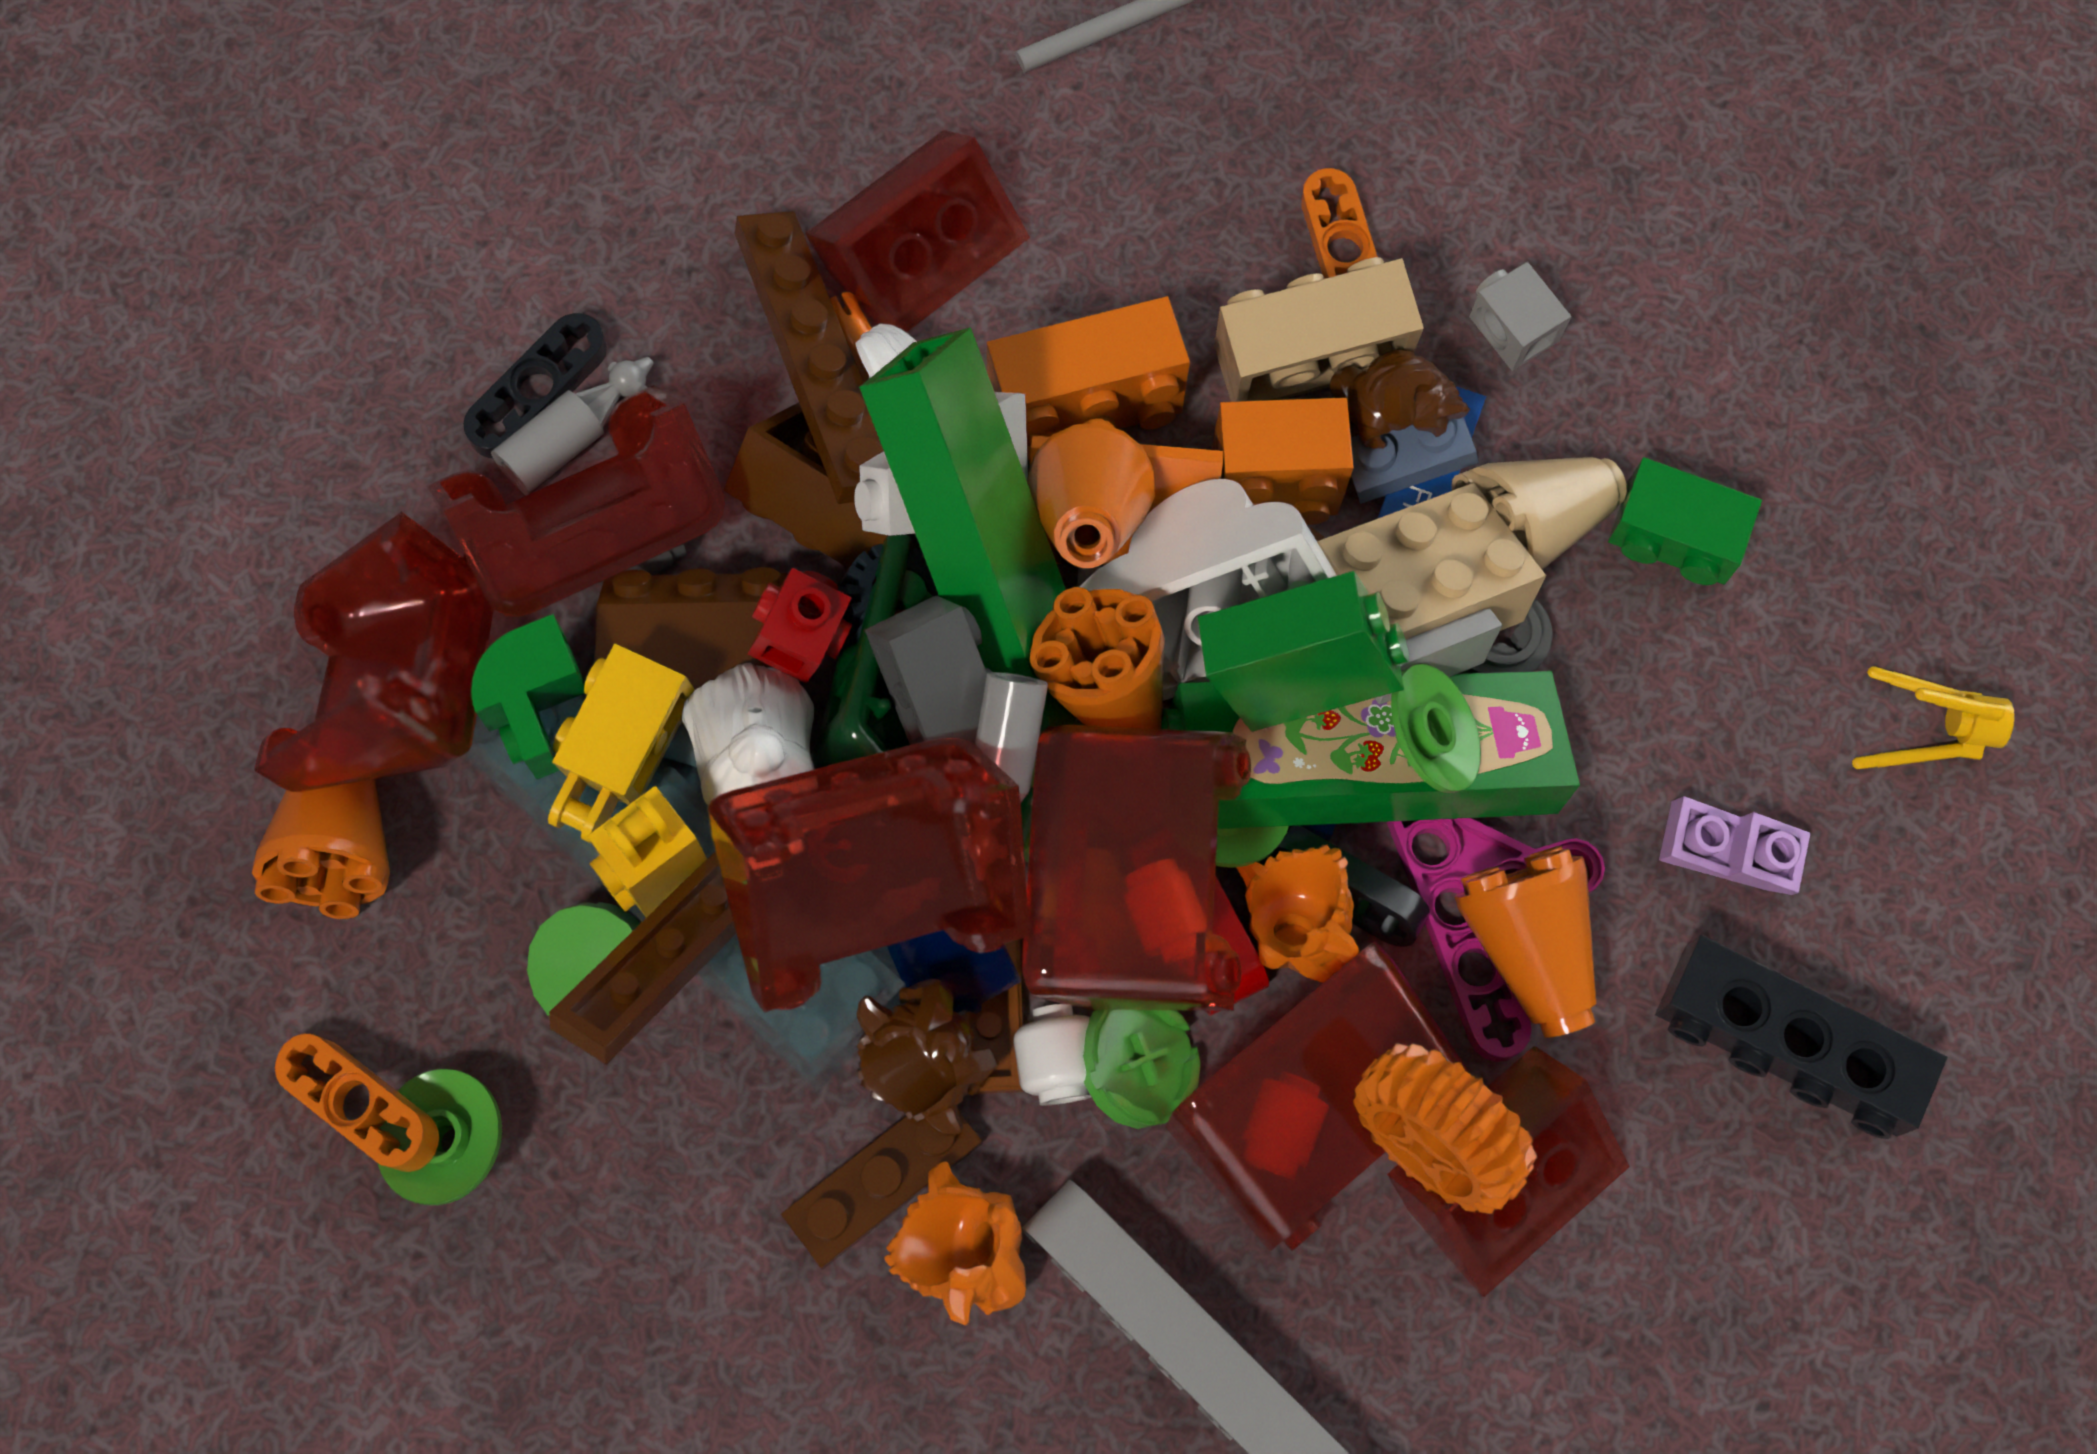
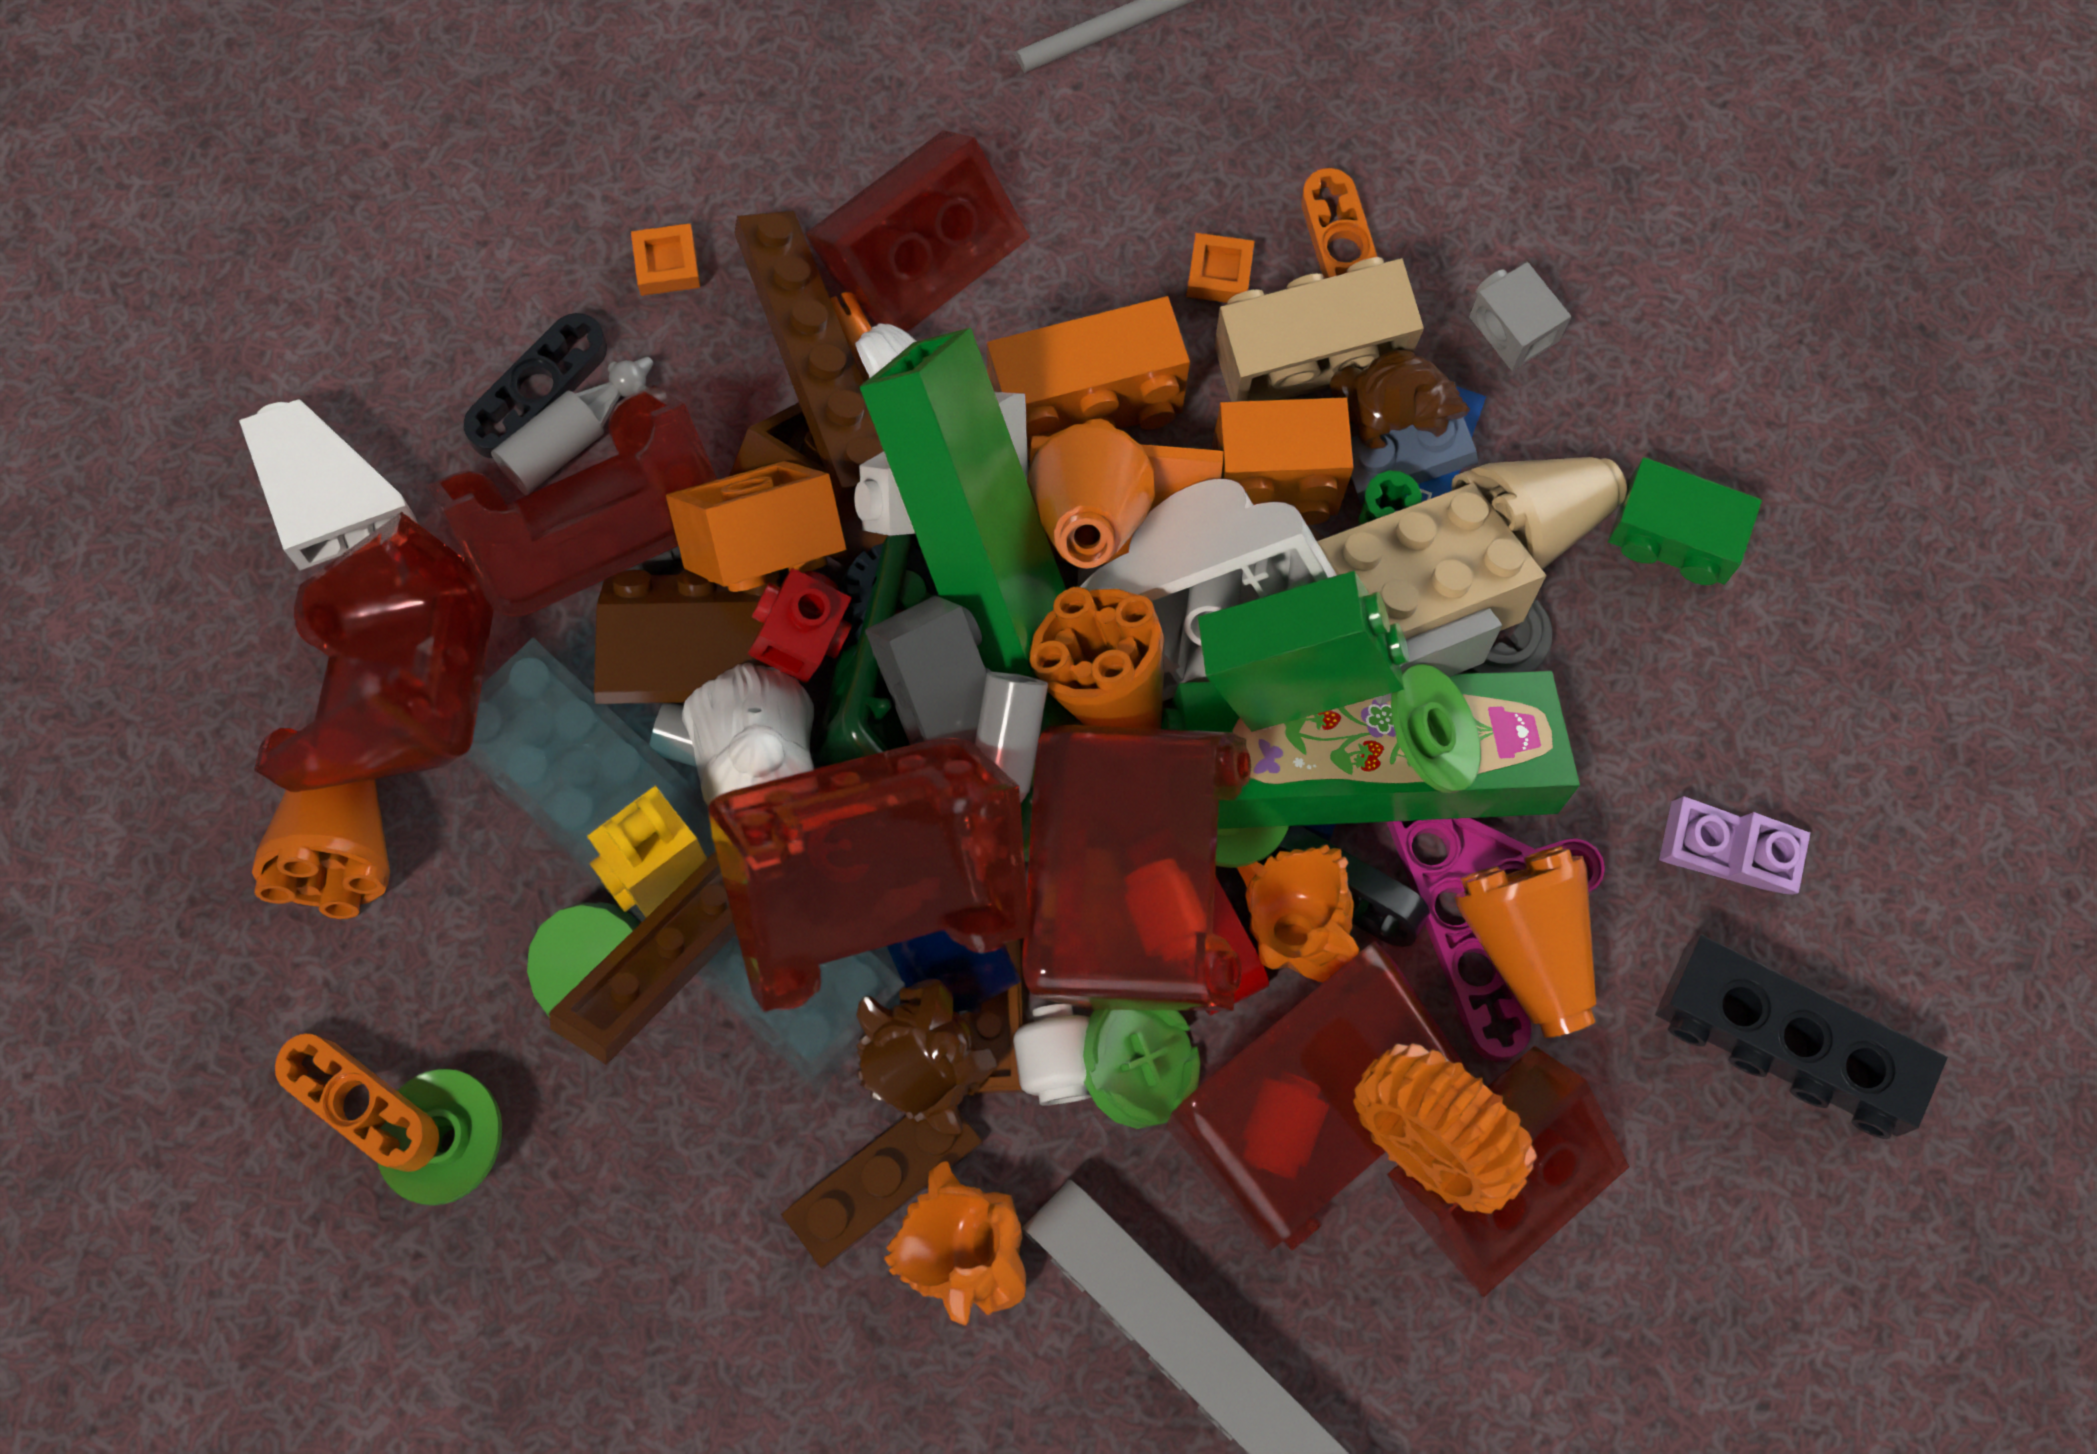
(316, 484): none -> white slope
(519, 679): green brick -> none
(616, 736): yellow brick -> none
(665, 259): none -> orange plate
(757, 524): none -> orange brick
(1219, 267): none -> orange plate
(1390, 491): none -> green bush
(1969, 716): yellow plant -> none

